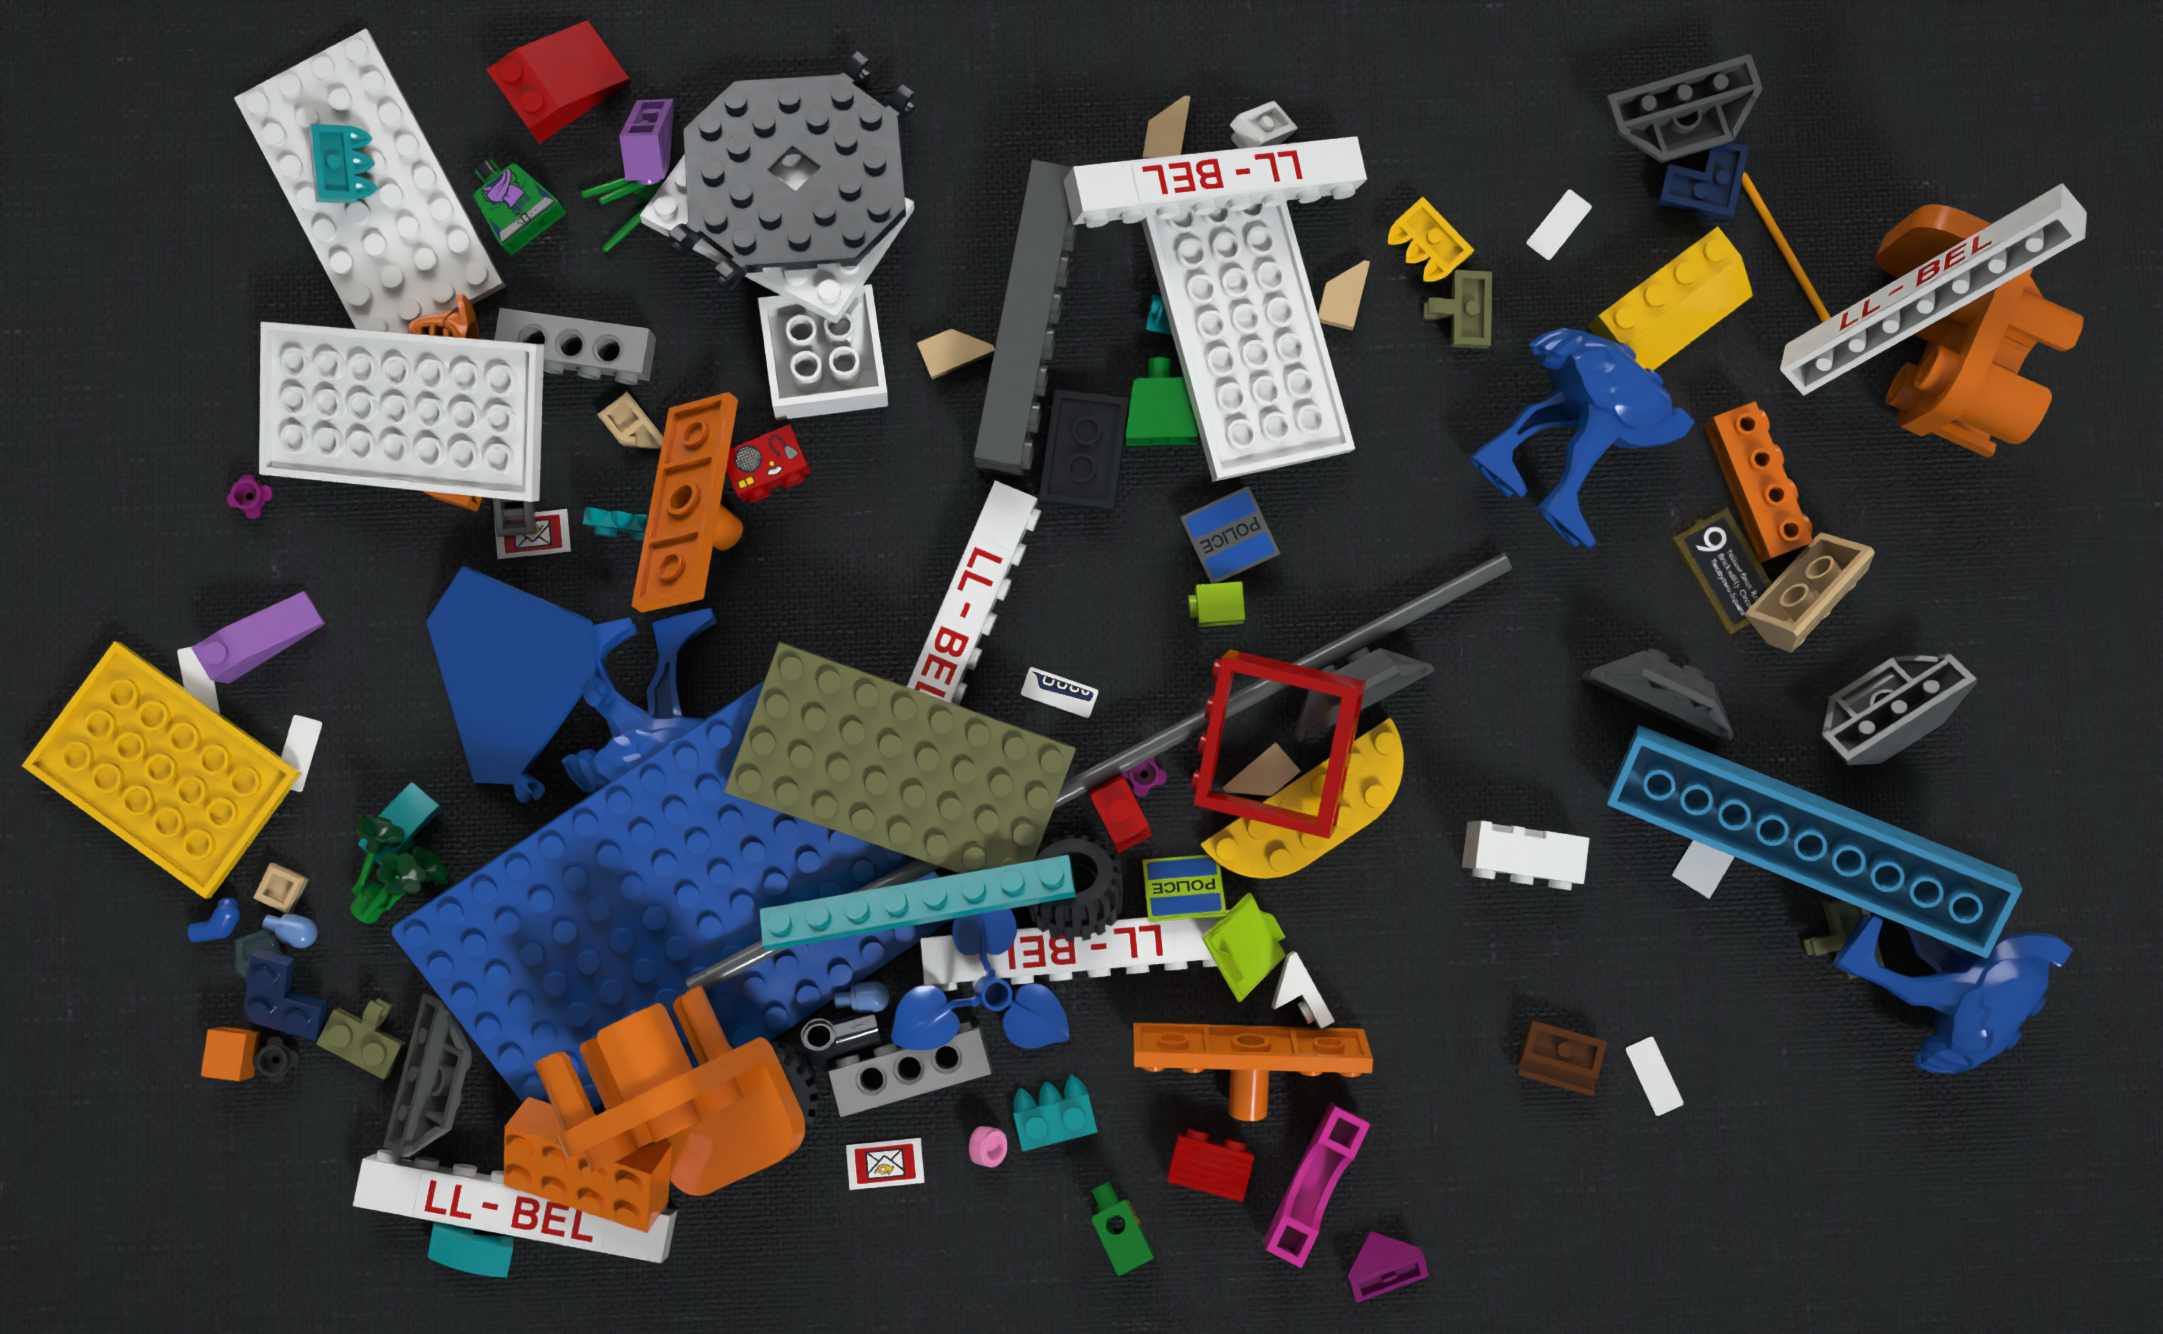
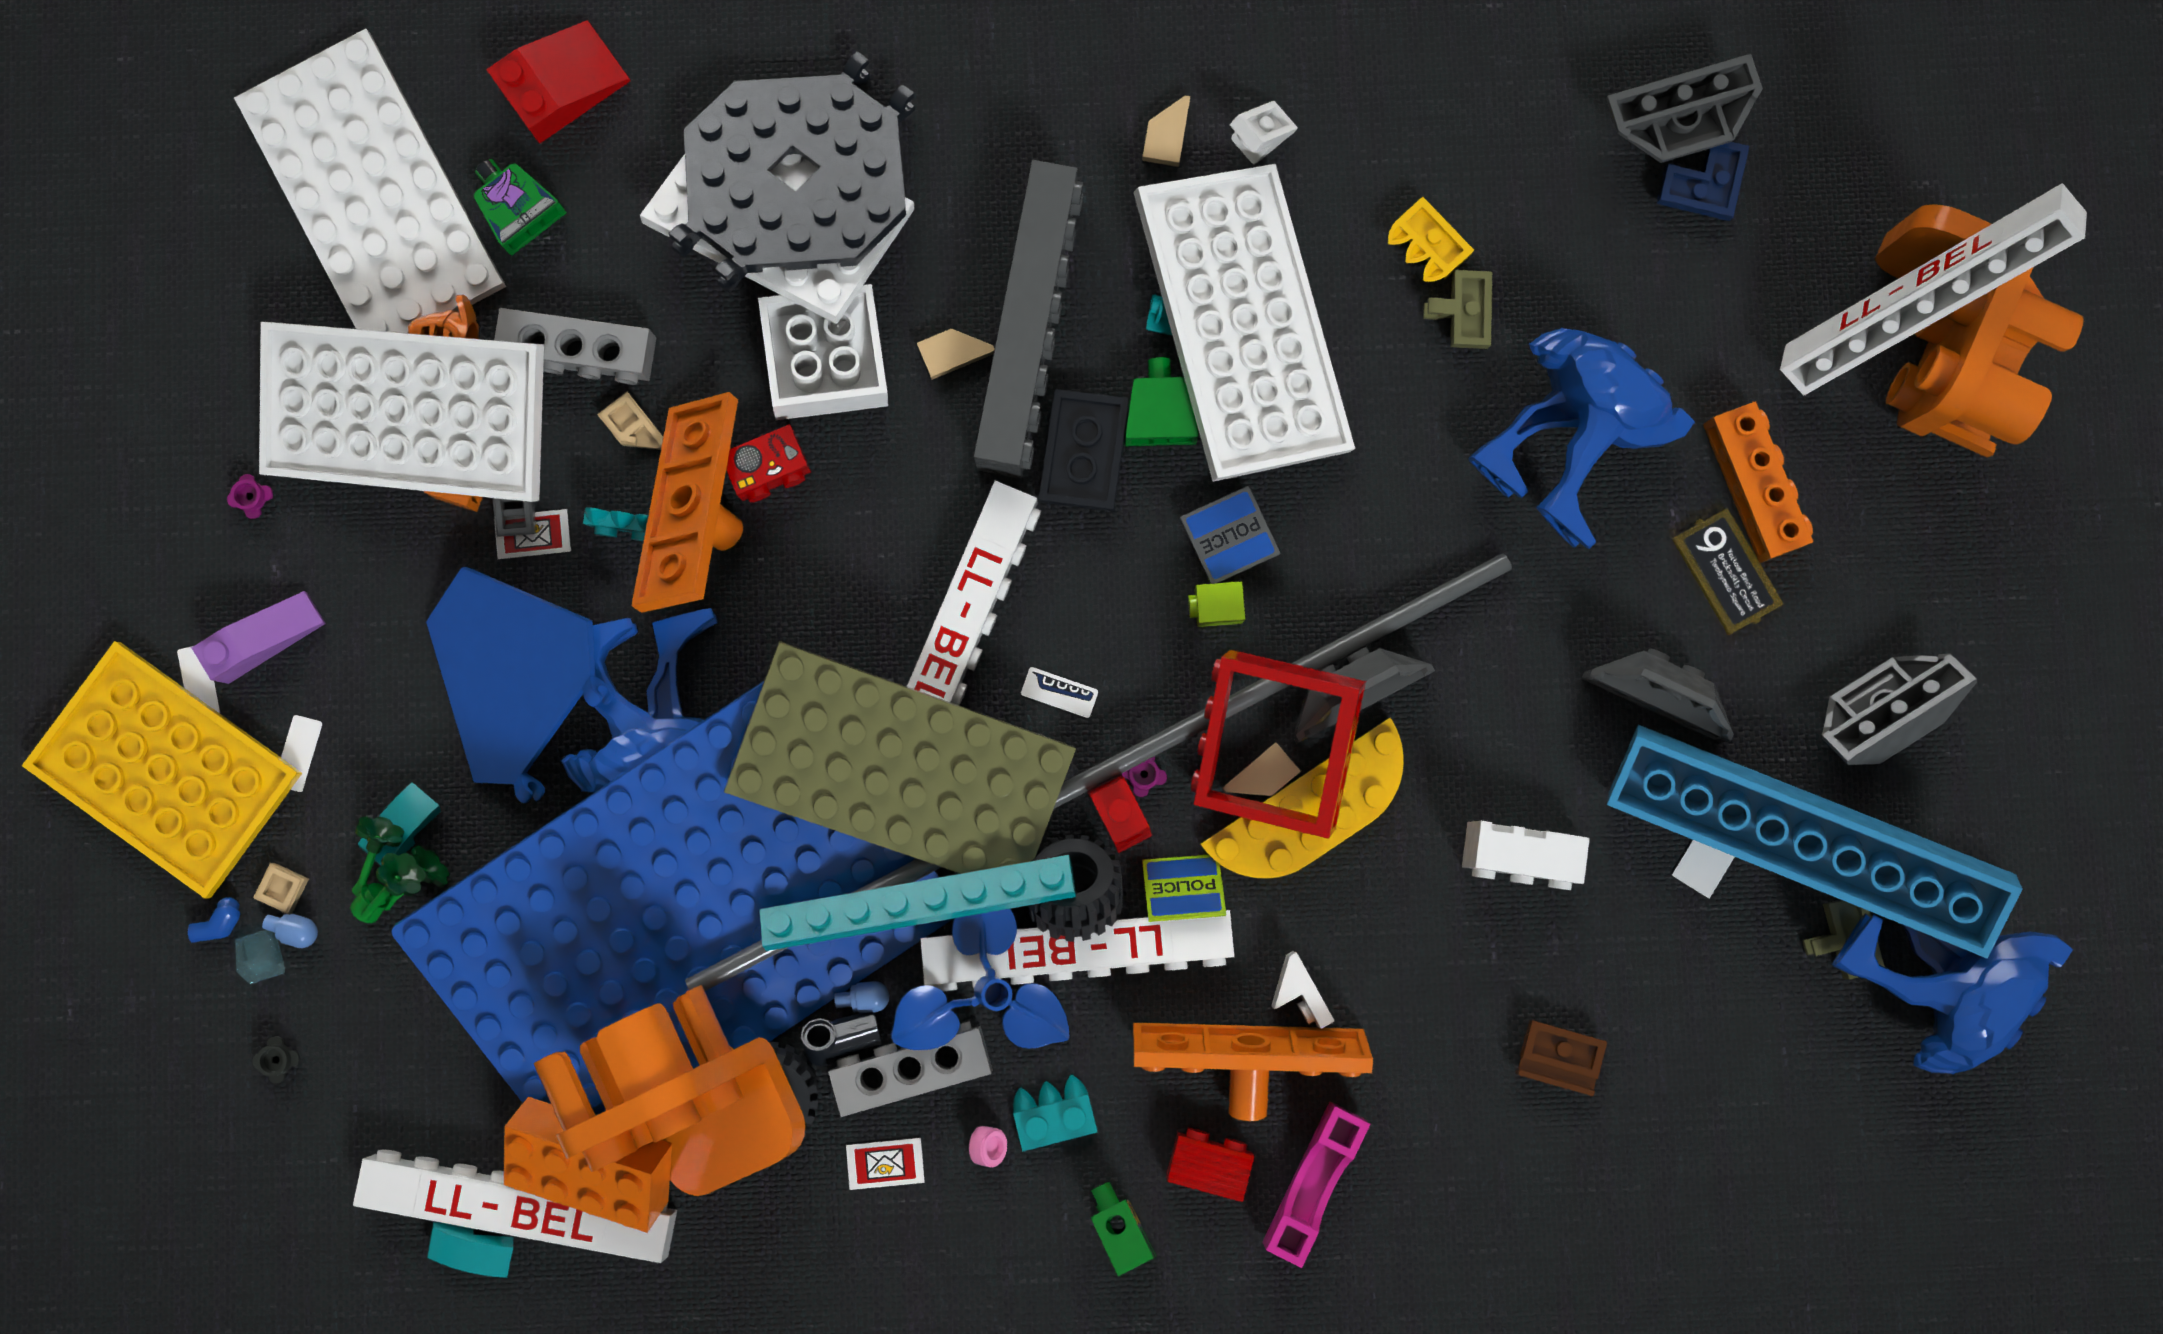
(230, 1053): orange panel -> none
(273, 1003): dark blue plate -> none
(336, 163): teal plate -> none
(362, 1039): olive plate -> none
(430, 1079): dark grey wedge -> none
(641, 192): green plant -> none
(647, 141): medium lavender slope -> none
(1214, 181): white brick -> none
(1245, 946): lime piece -> none
(1343, 296): tan tile -> none
(1385, 1266): magenta slope -> none
(1559, 224): white sticker -> none
(1654, 1076): white sticker -> none
(1678, 301): yellow slope -> none
(1784, 248): light orange axle -> none
(1808, 590): tan slope -> none

